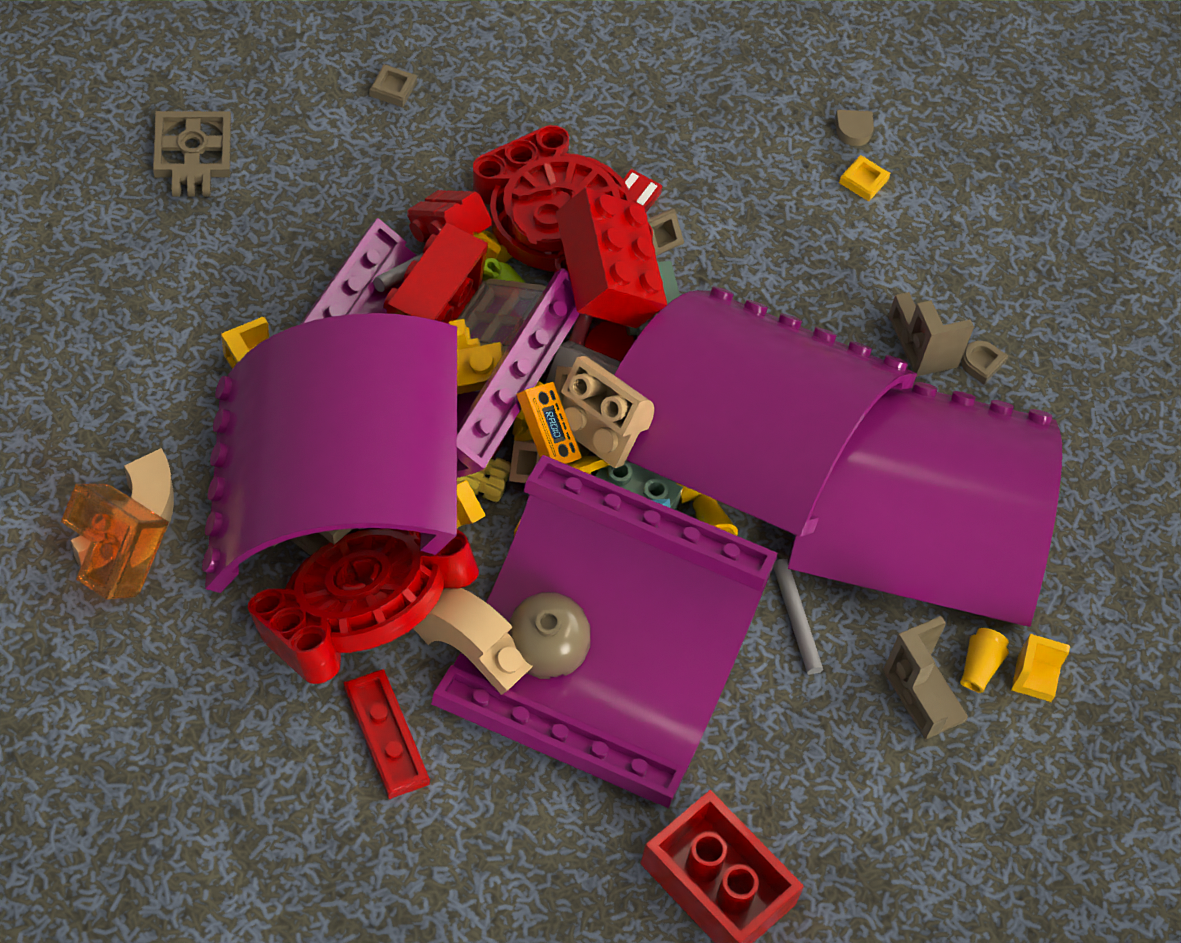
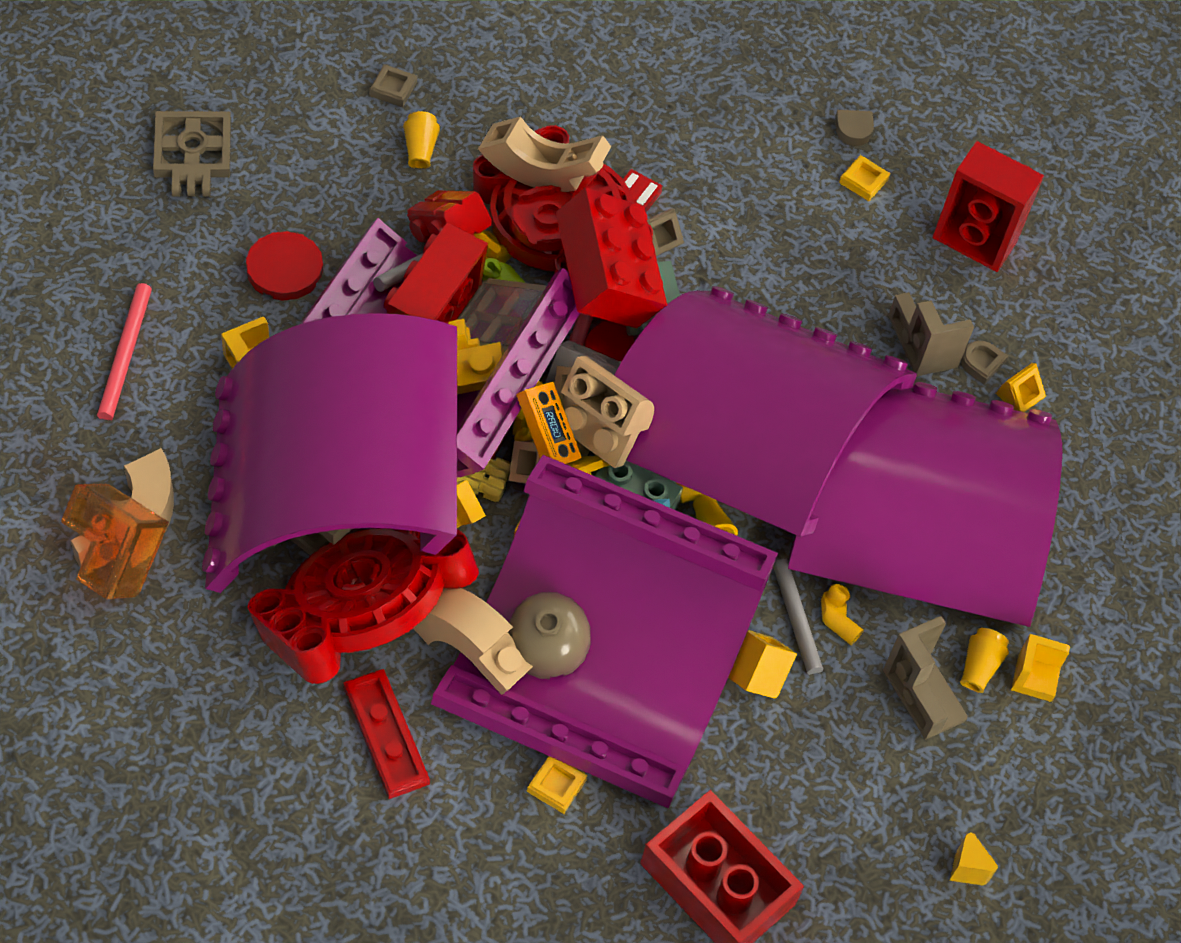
(124, 352): none -> coral bar
(284, 265): none -> red tile
(421, 136): none -> yellow cone
(538, 161): none -> tan arch
(557, 784): none -> yellow tile
(762, 665): none -> yellow panel
(835, 614): none -> yellow arm
(972, 862): none -> yellow slope
(987, 206): none -> red brick
(1023, 389): none -> yellow slope

